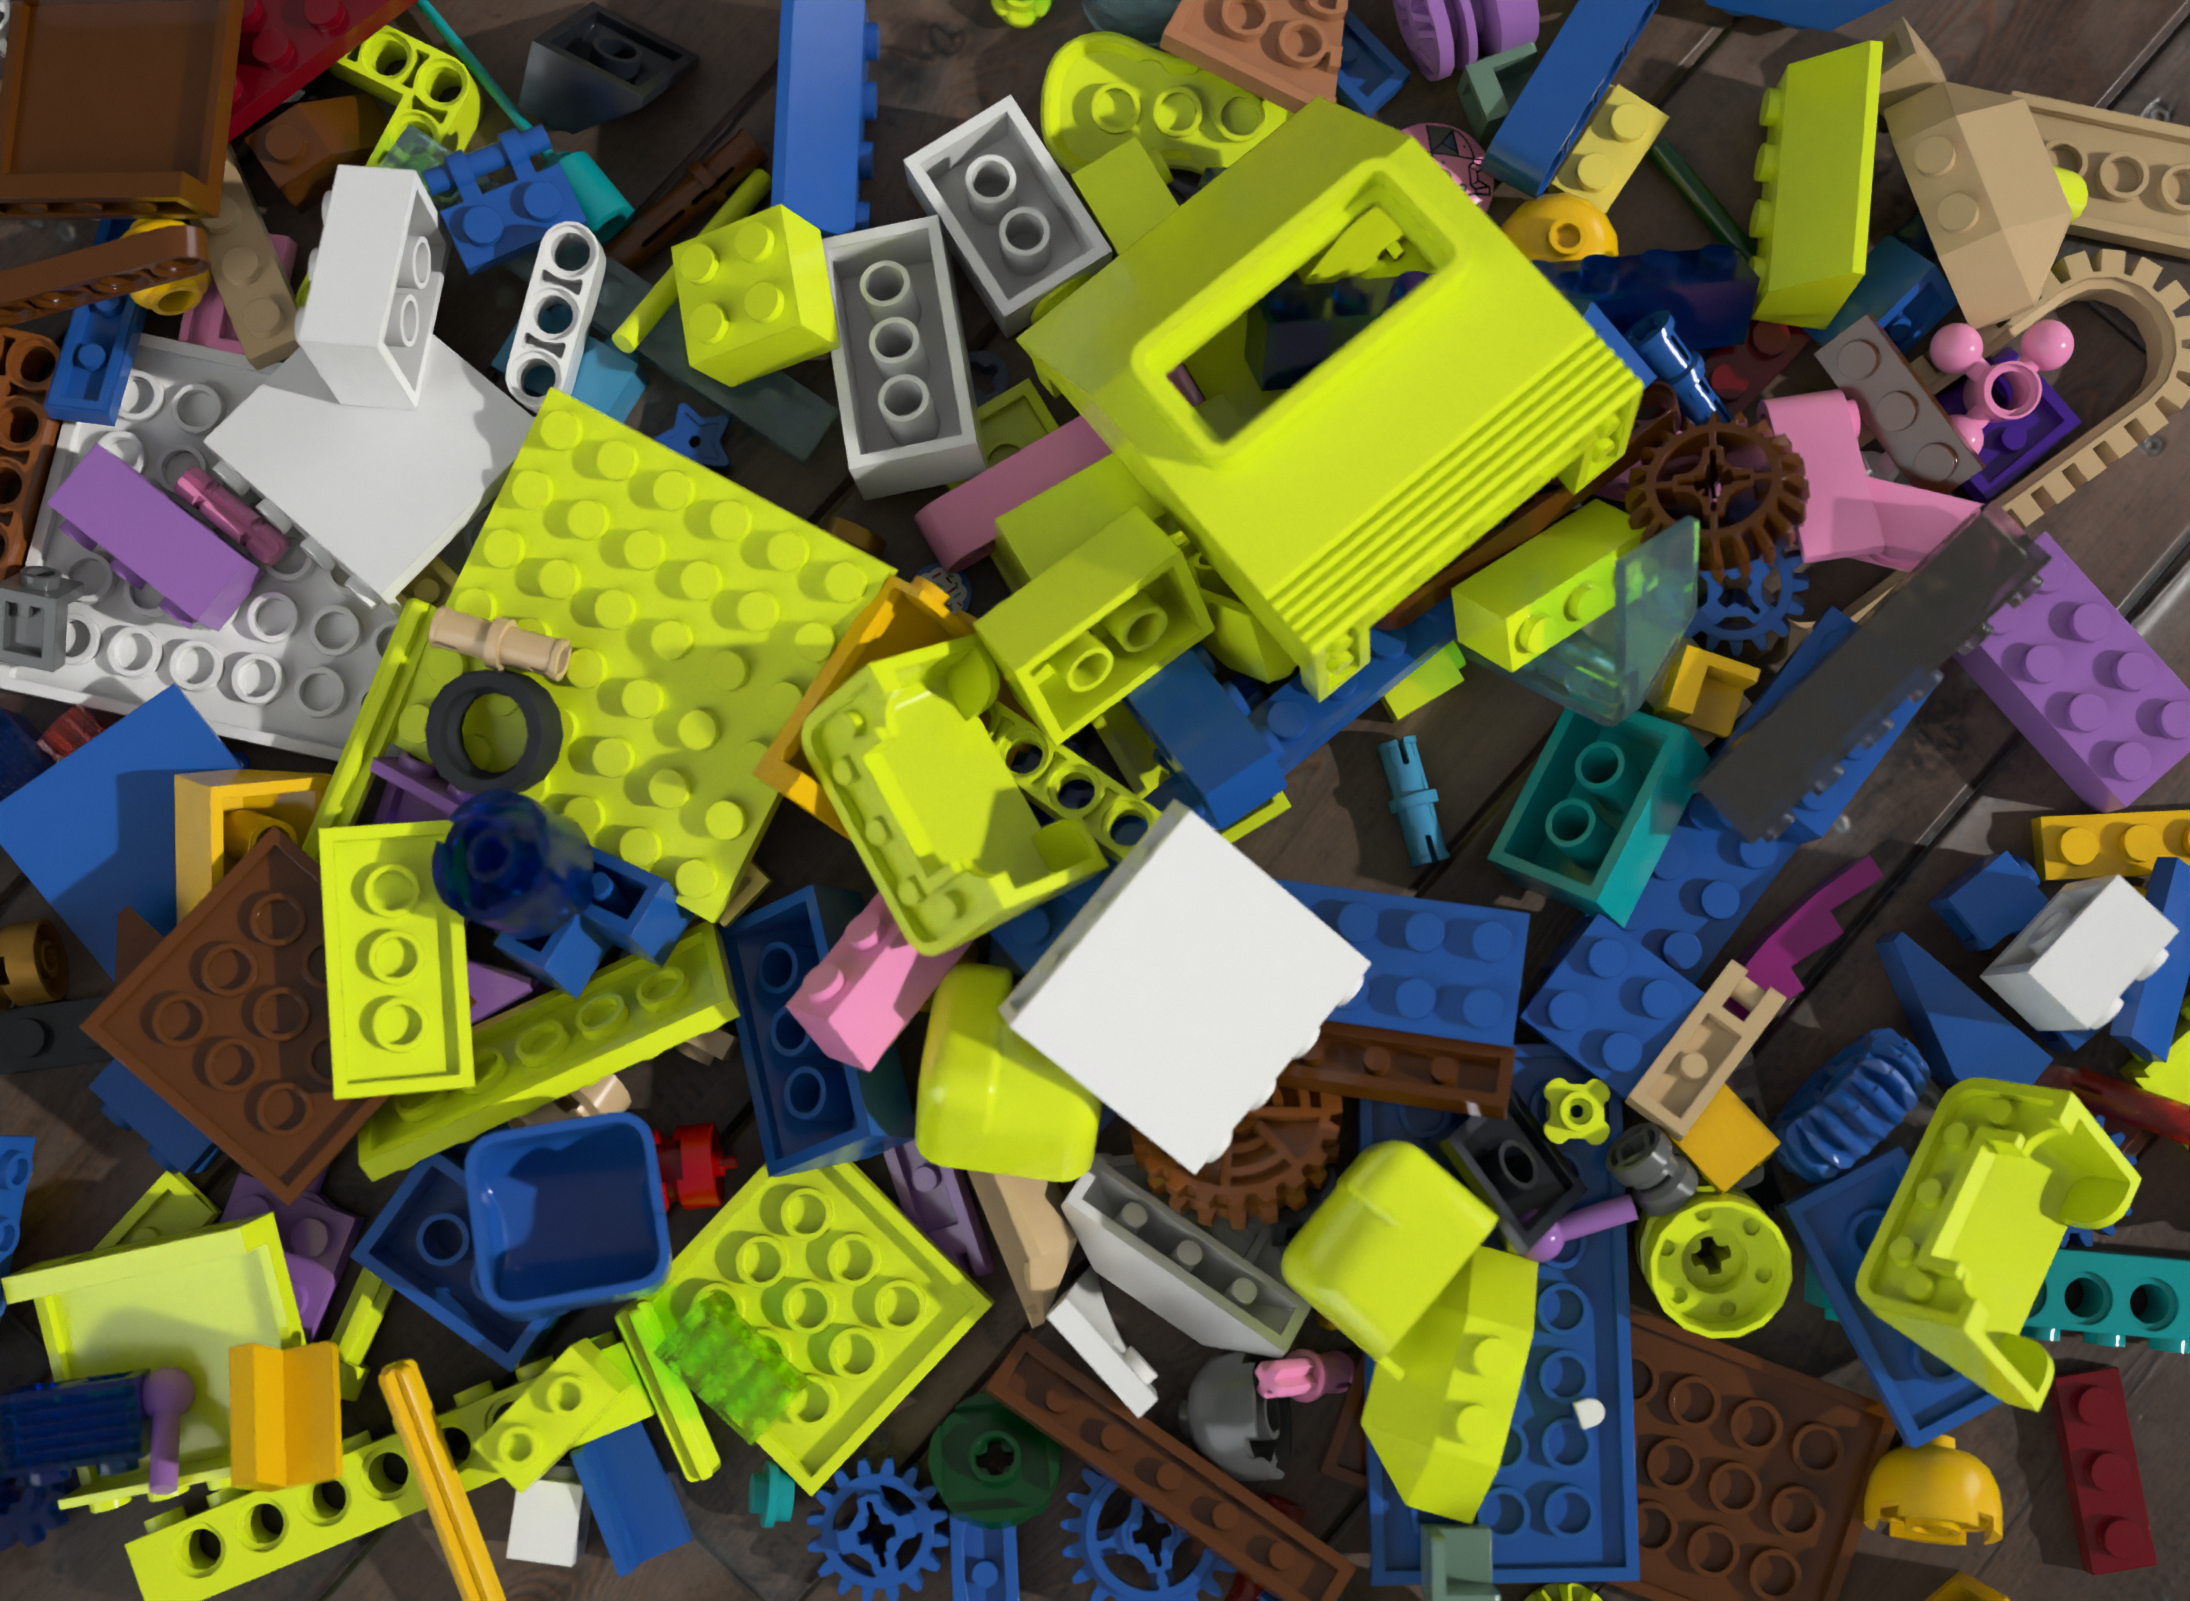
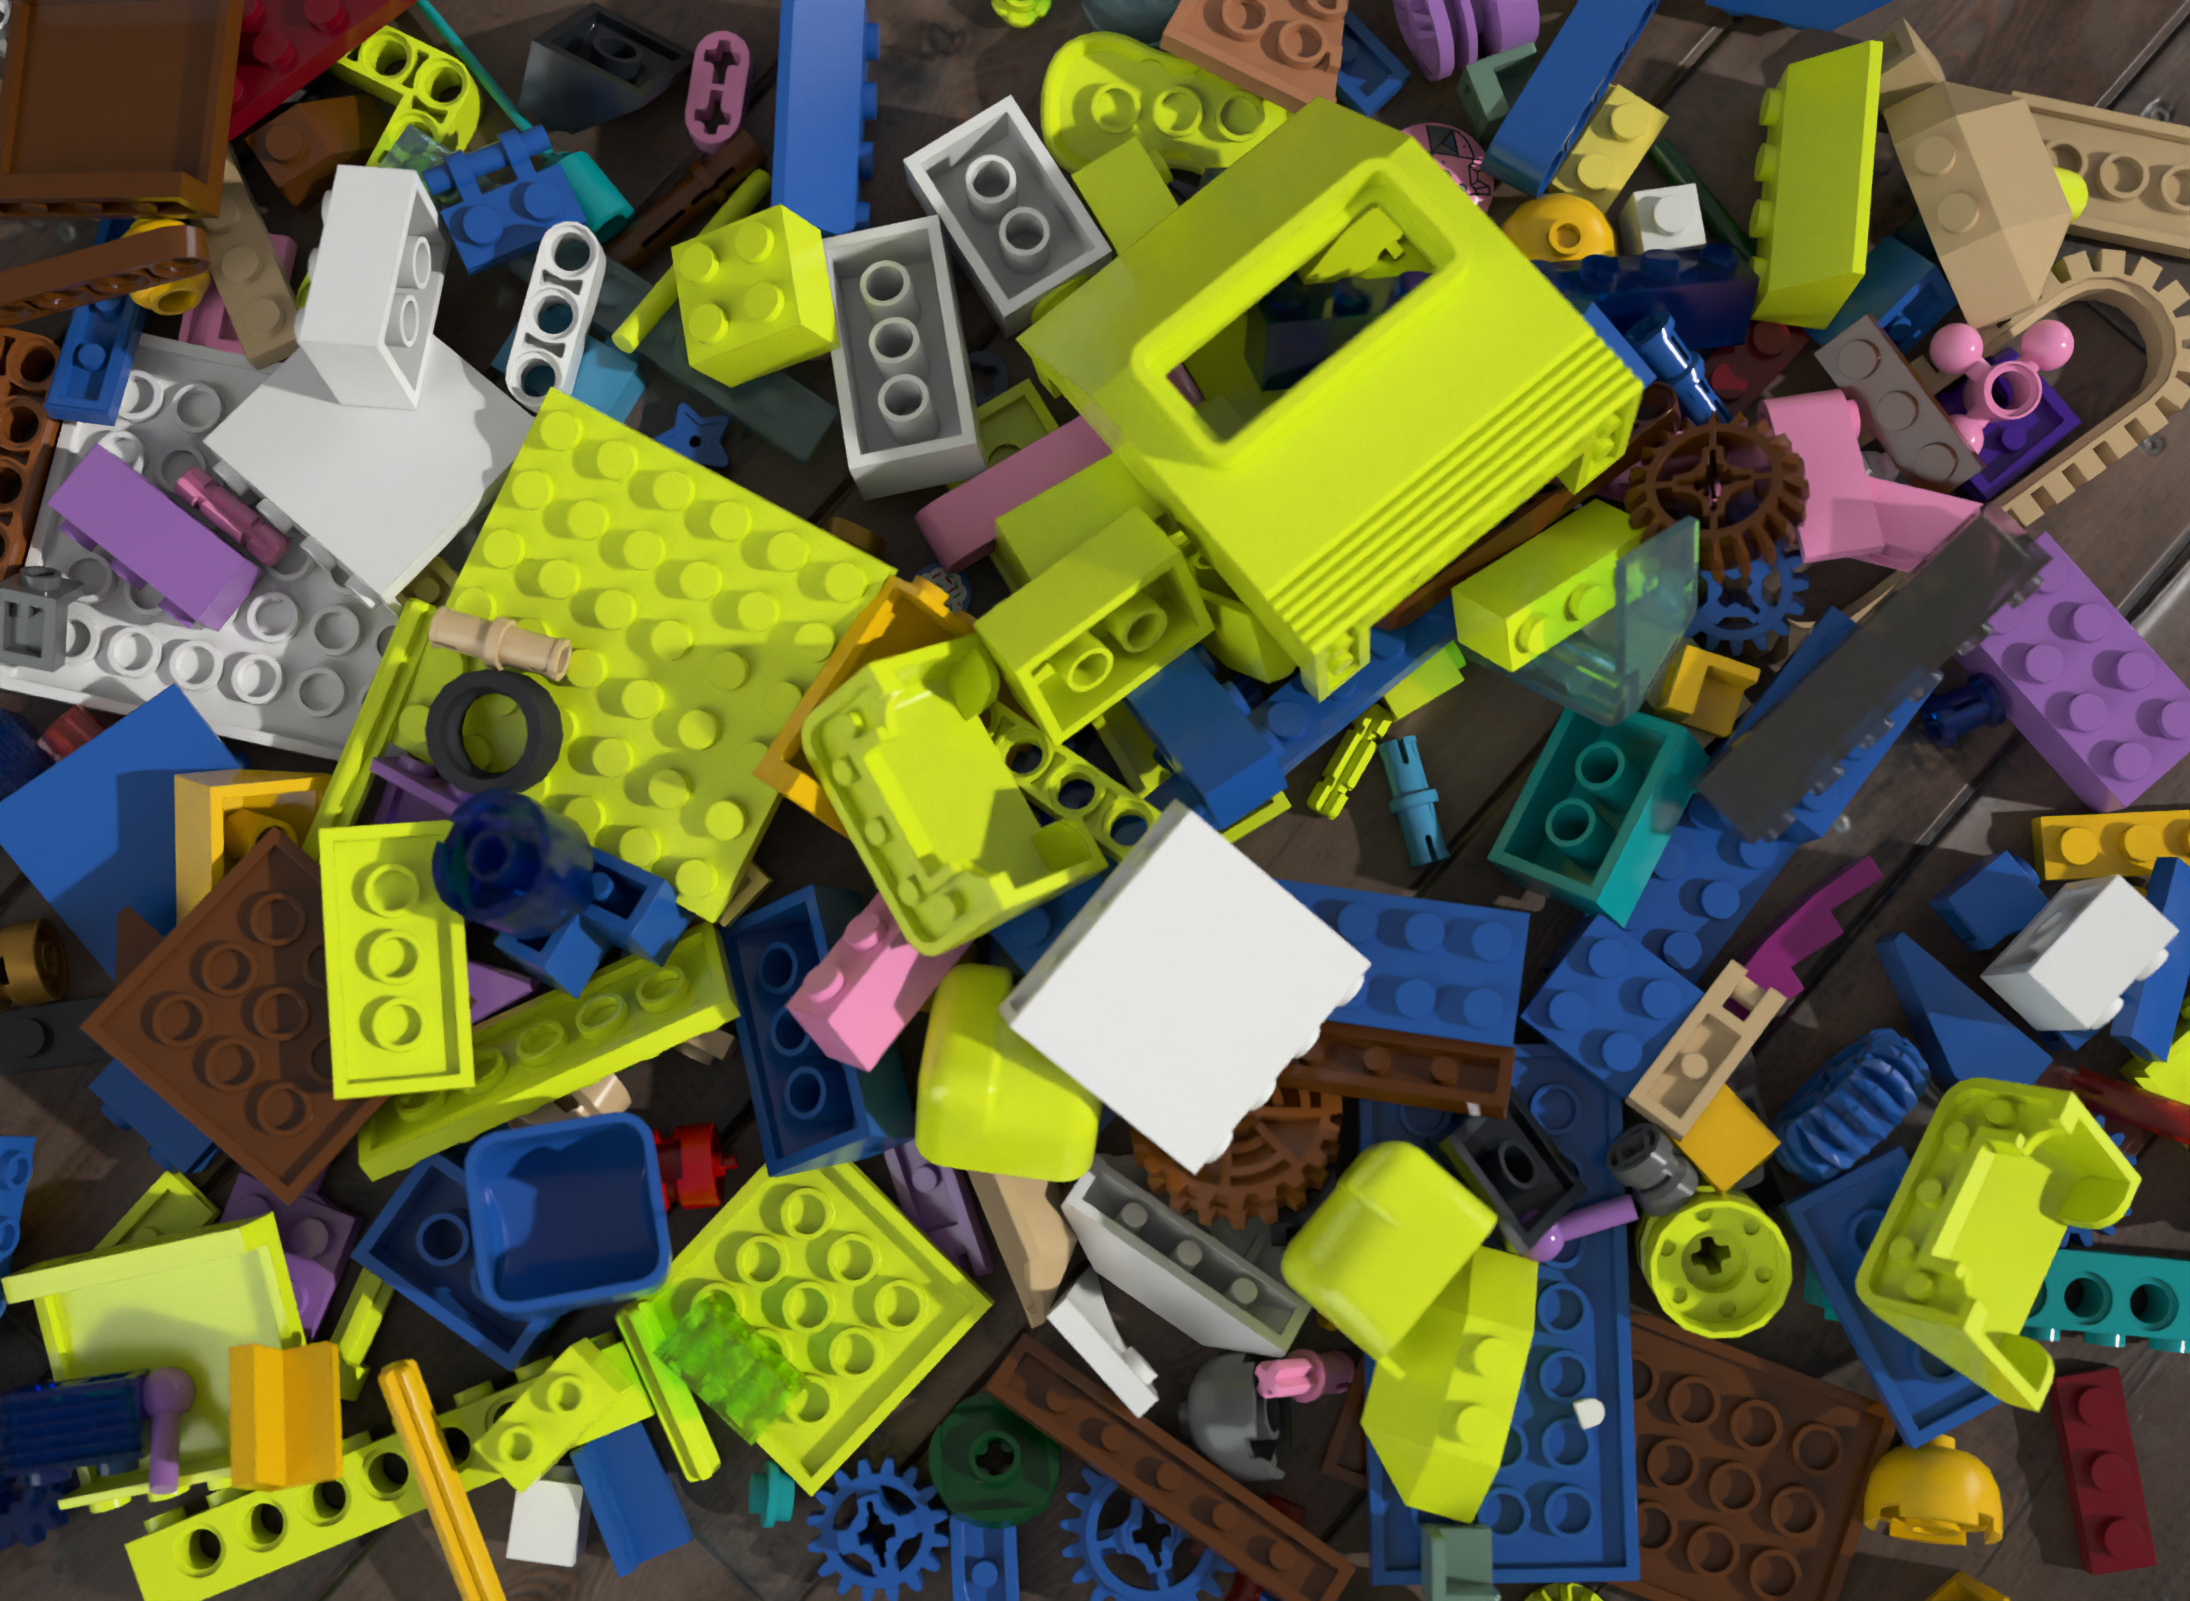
(705, 90): none -> bright pink beam
(1349, 761): none -> neon yellow axle
(1560, 1122): neon yellow plate -> none
(1662, 220): none -> white brick
(1962, 710): none -> clear blue bush

